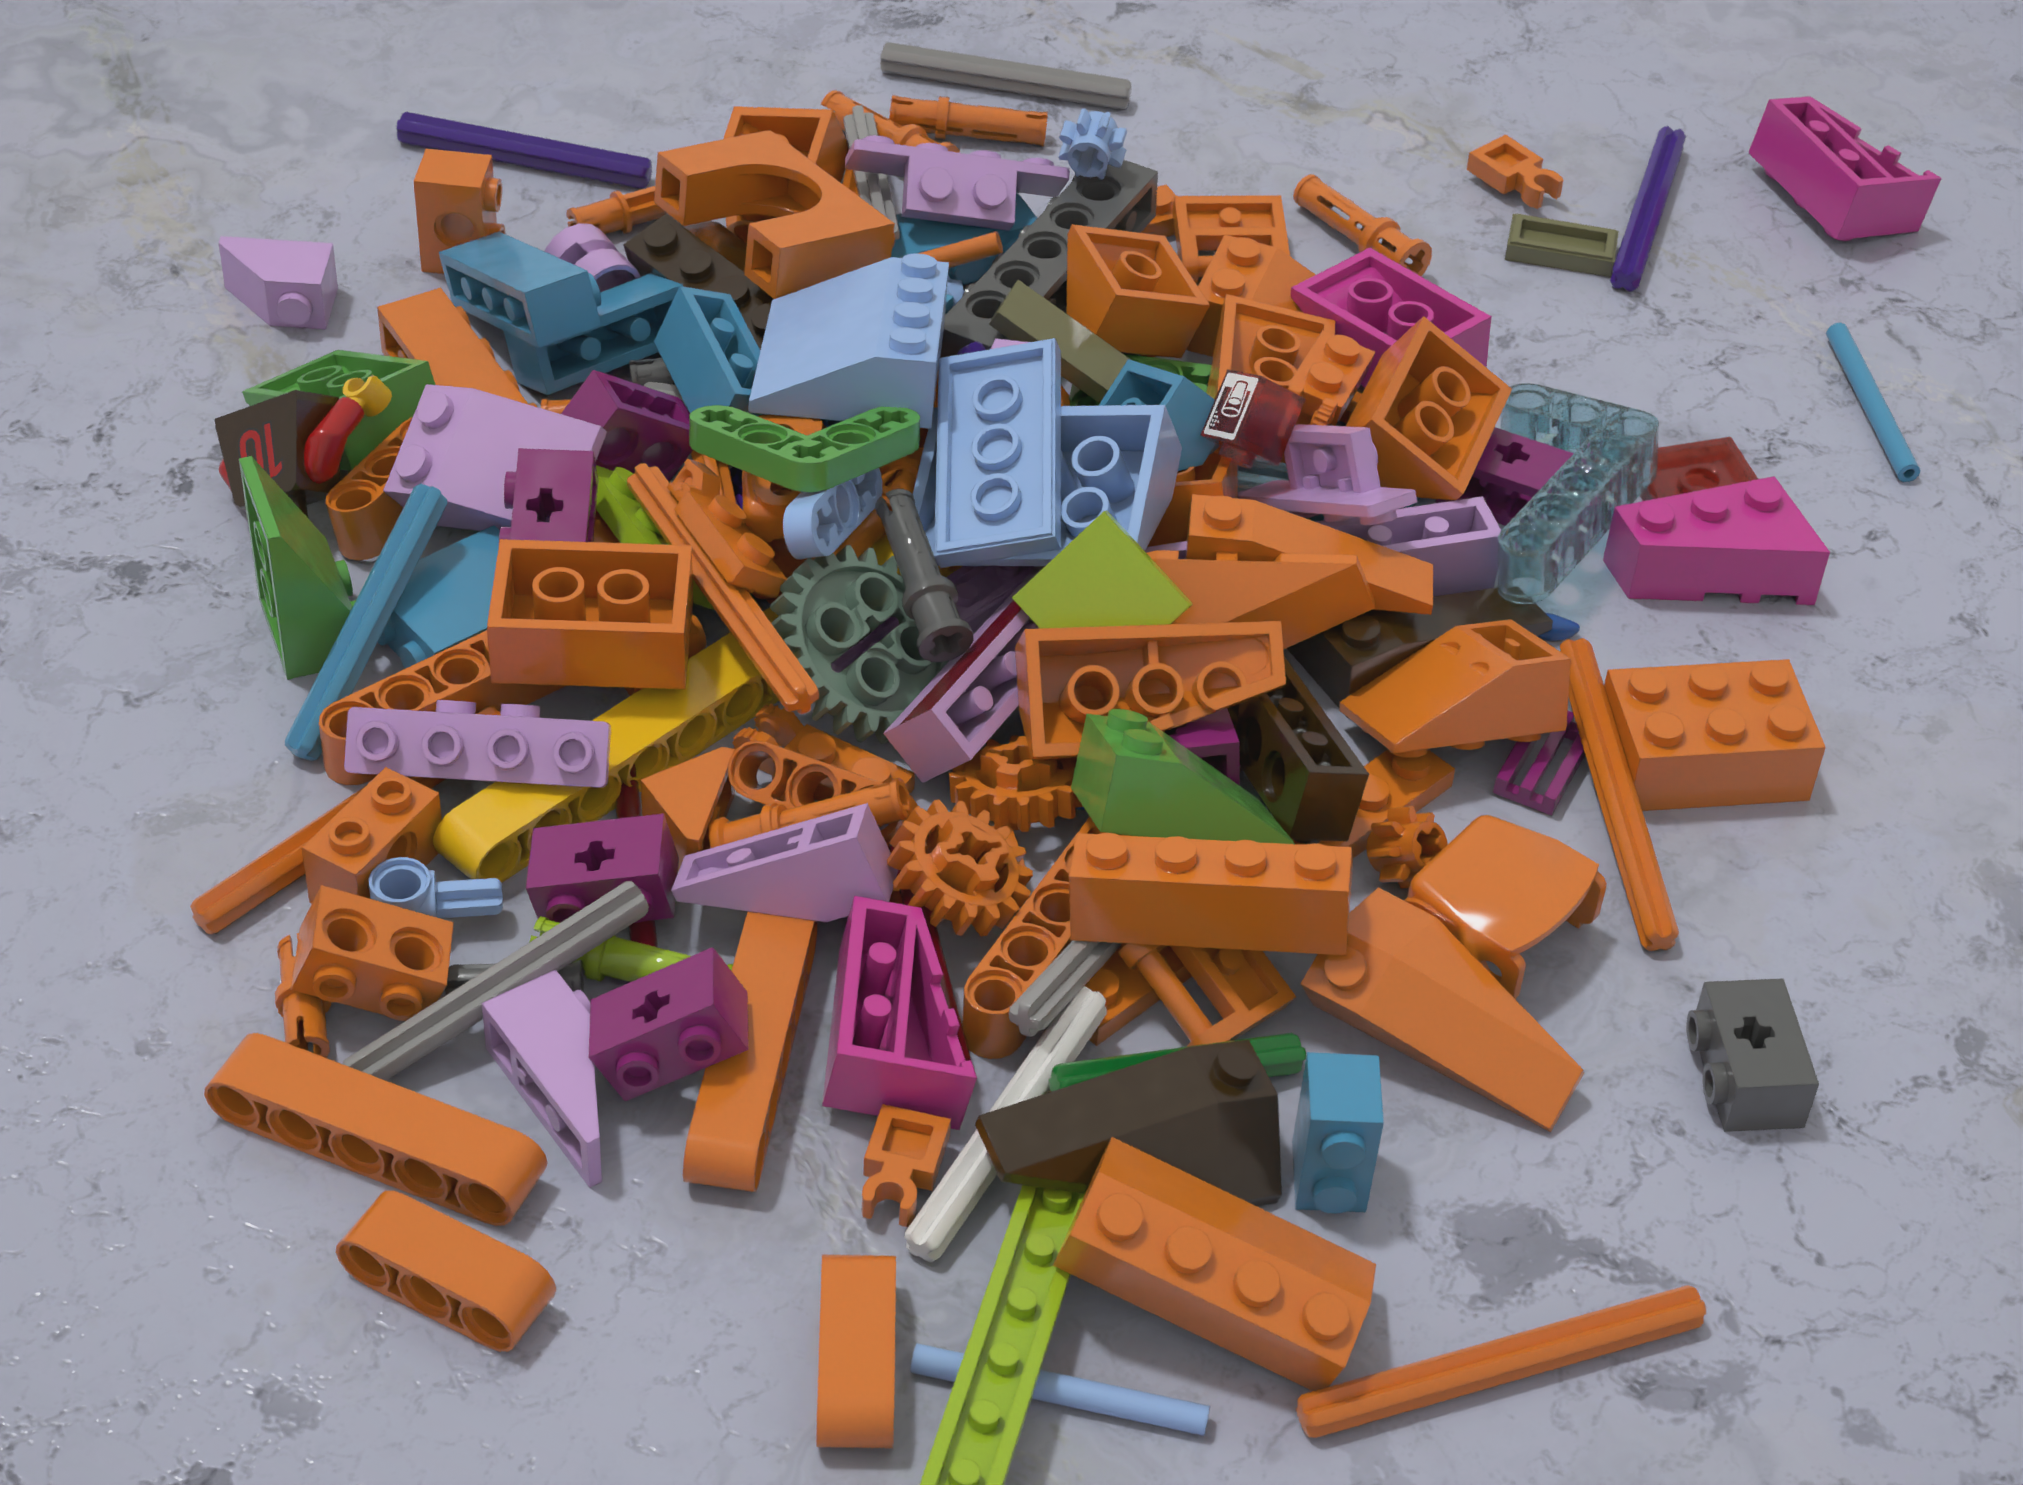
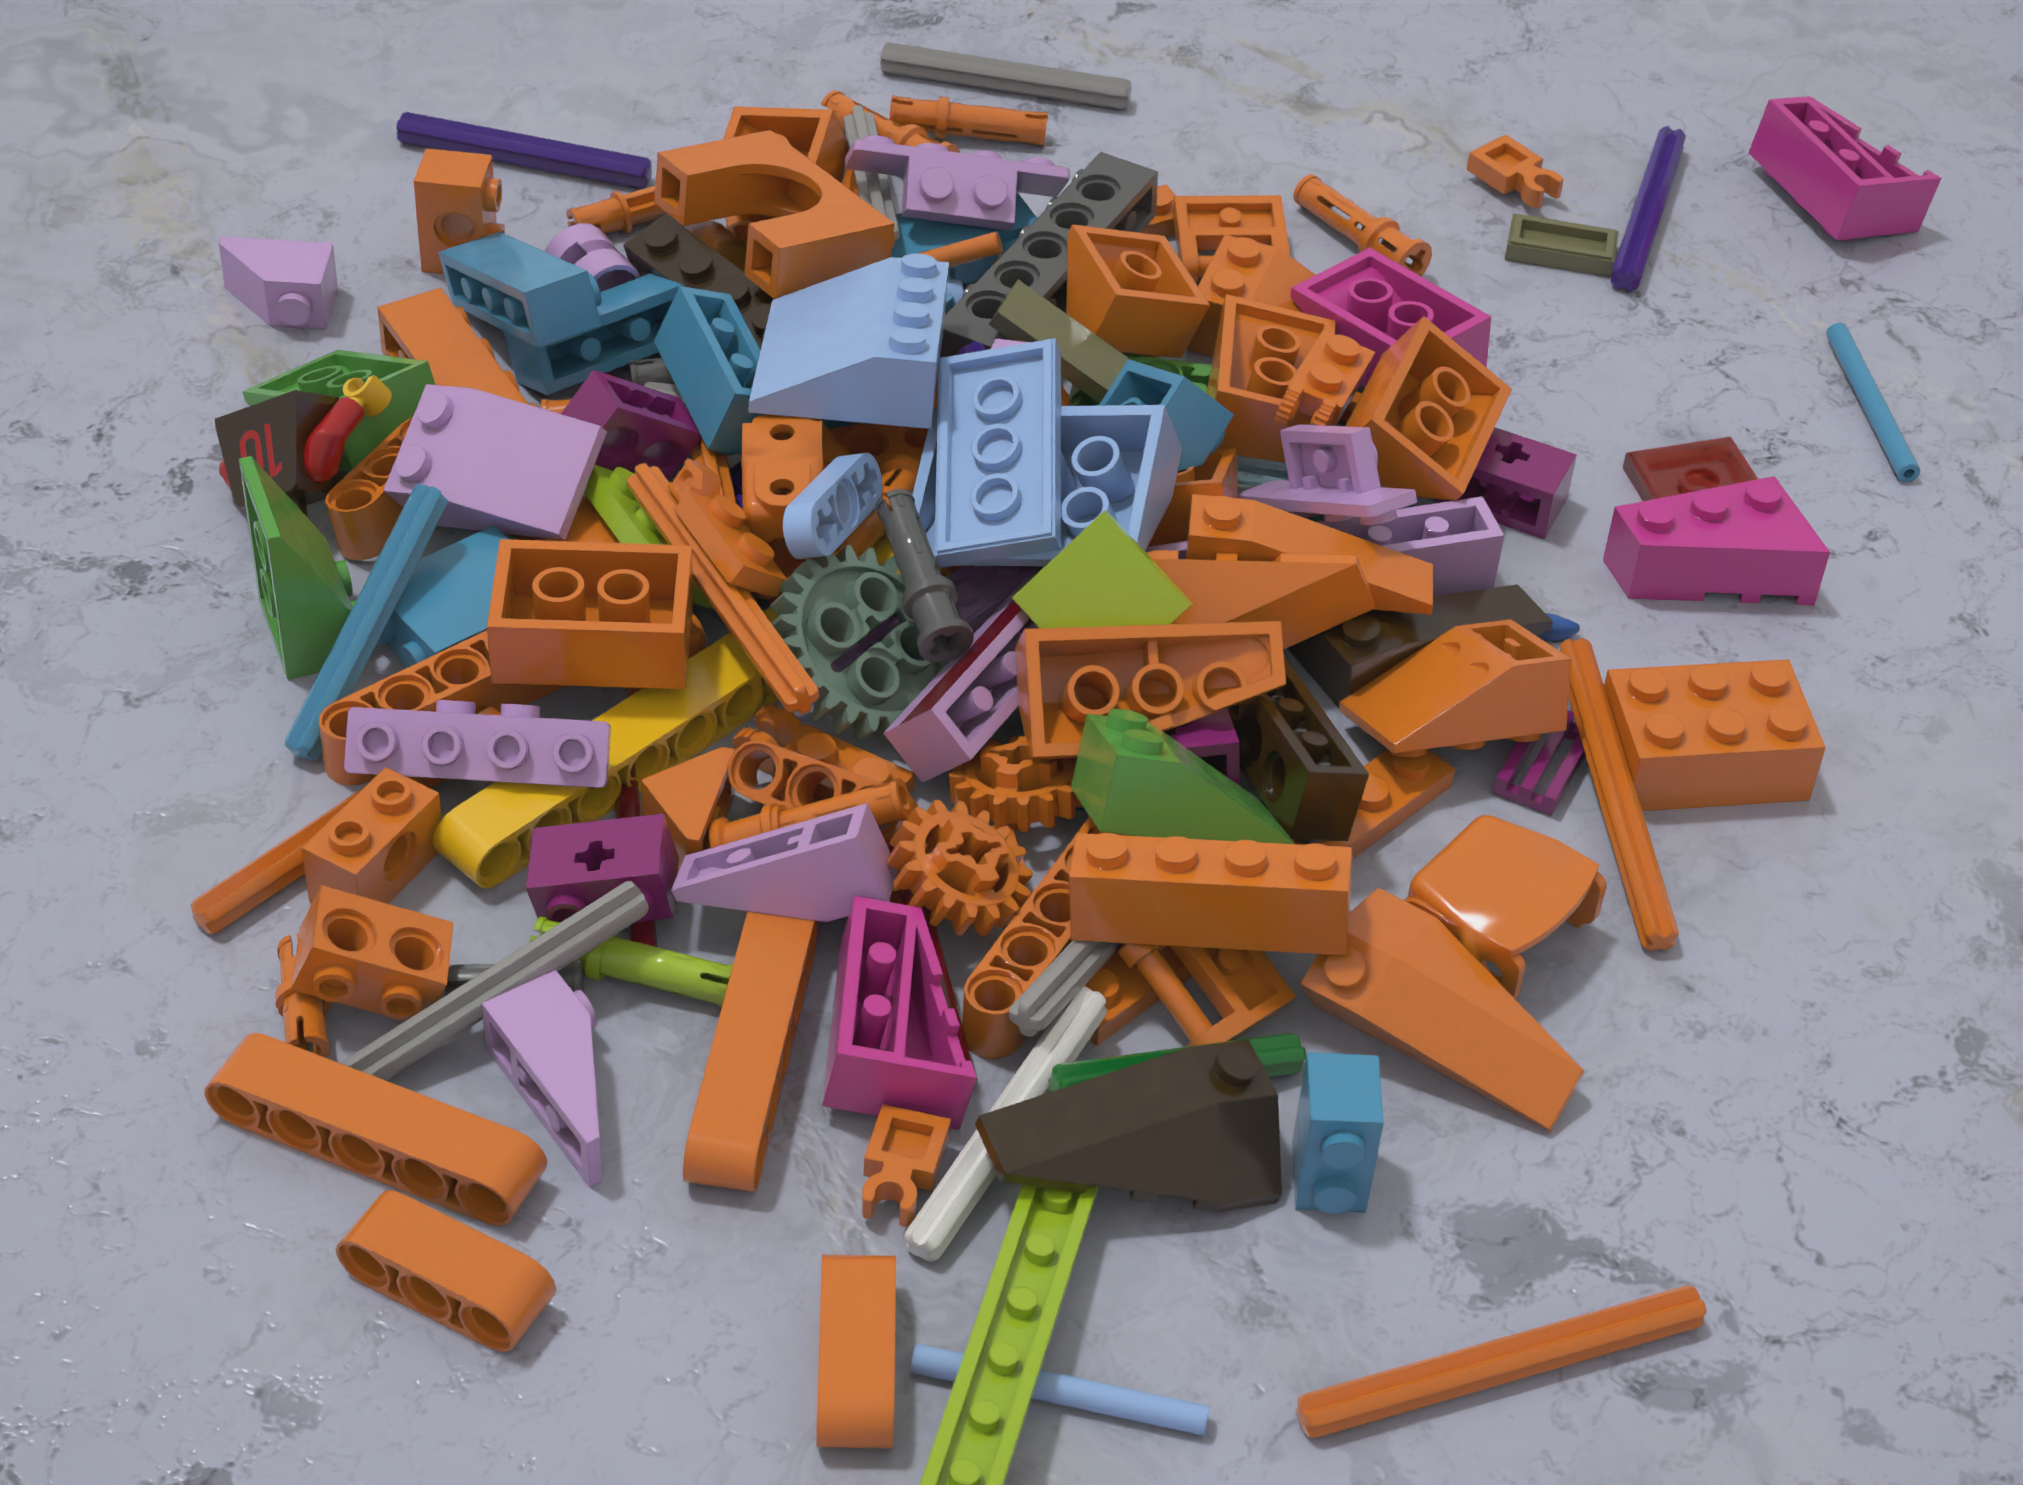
(414, 887): light blue axle -> none
(552, 486): magenta brick -> none
(668, 1024): magenta brick -> none
(802, 460): bright green beam -> none
(1092, 144): light blue gear -> none
(1218, 1267): orange slope -> none
(1252, 419): clear red brick -> none
(1404, 844): orange gear -> none
(1568, 516): clear light blue beam -> none
(1752, 1055): dark grey brick -> none

